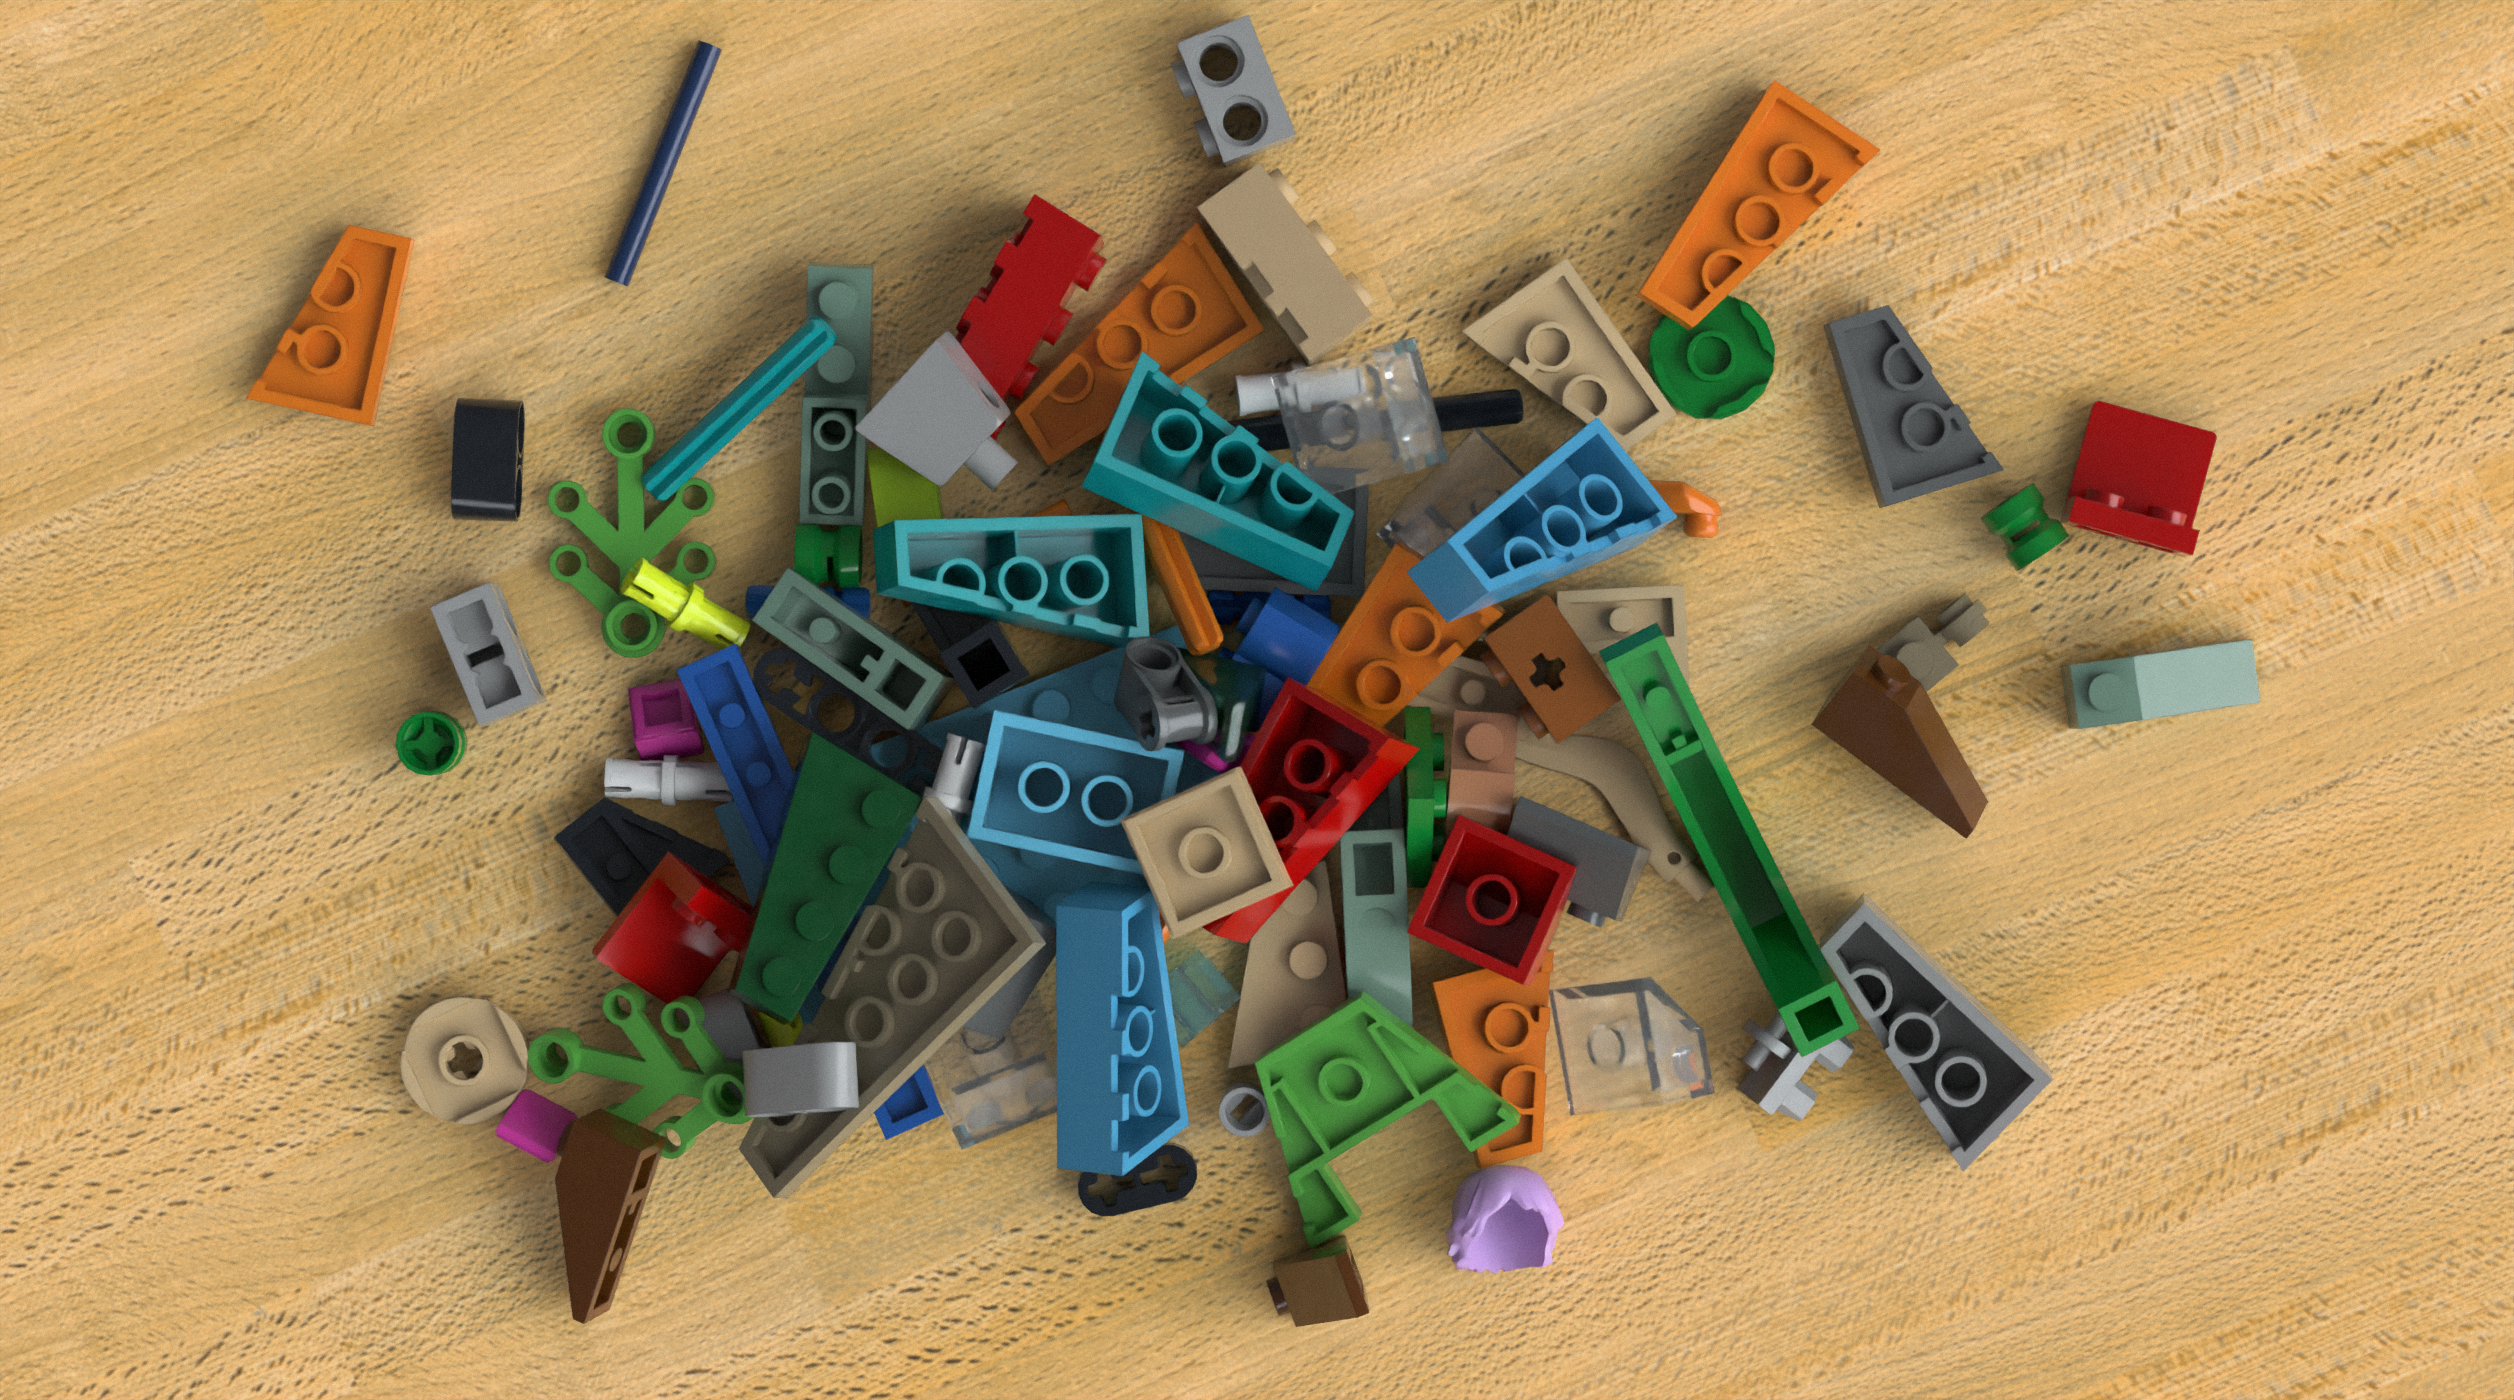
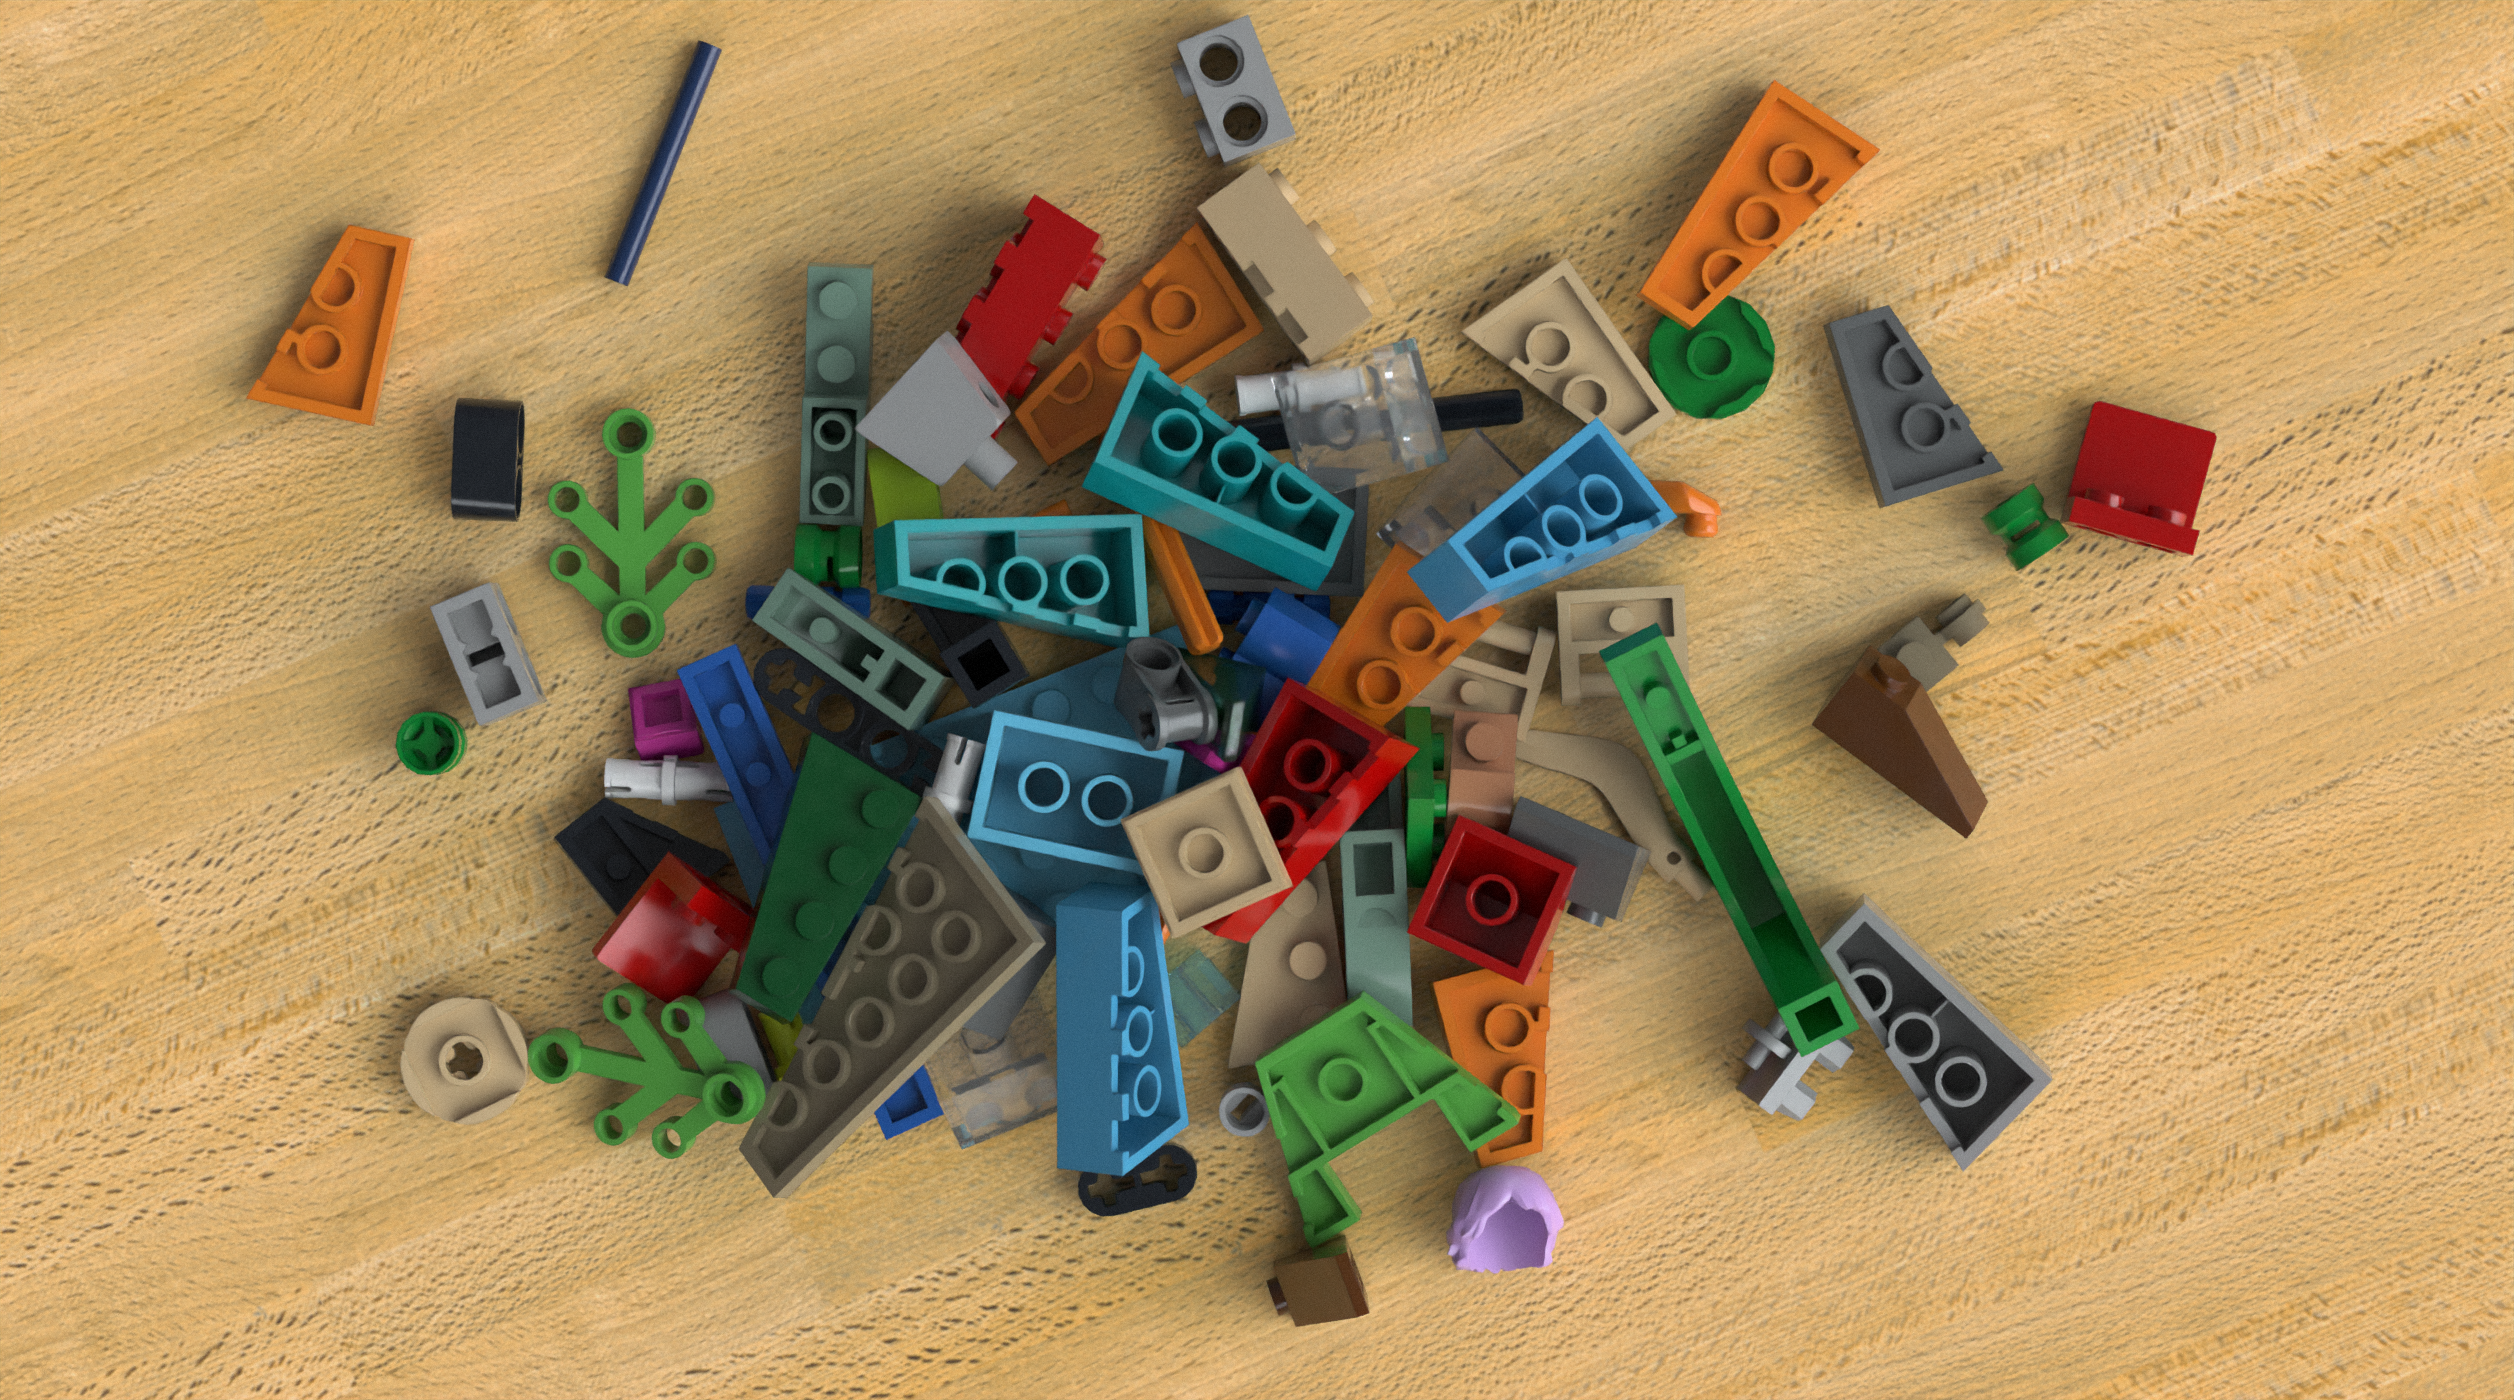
(535, 1125): dark pink slope -> none
(600, 1200): reddish brown slope -> none
(684, 606): neon yellow pin -> none
(739, 408): teal axle -> none
(800, 1079): light grey beam -> none
(1583, 686): dark orange brick -> none
(1627, 1047): clear slope -> none
(2160, 684): slope -> none

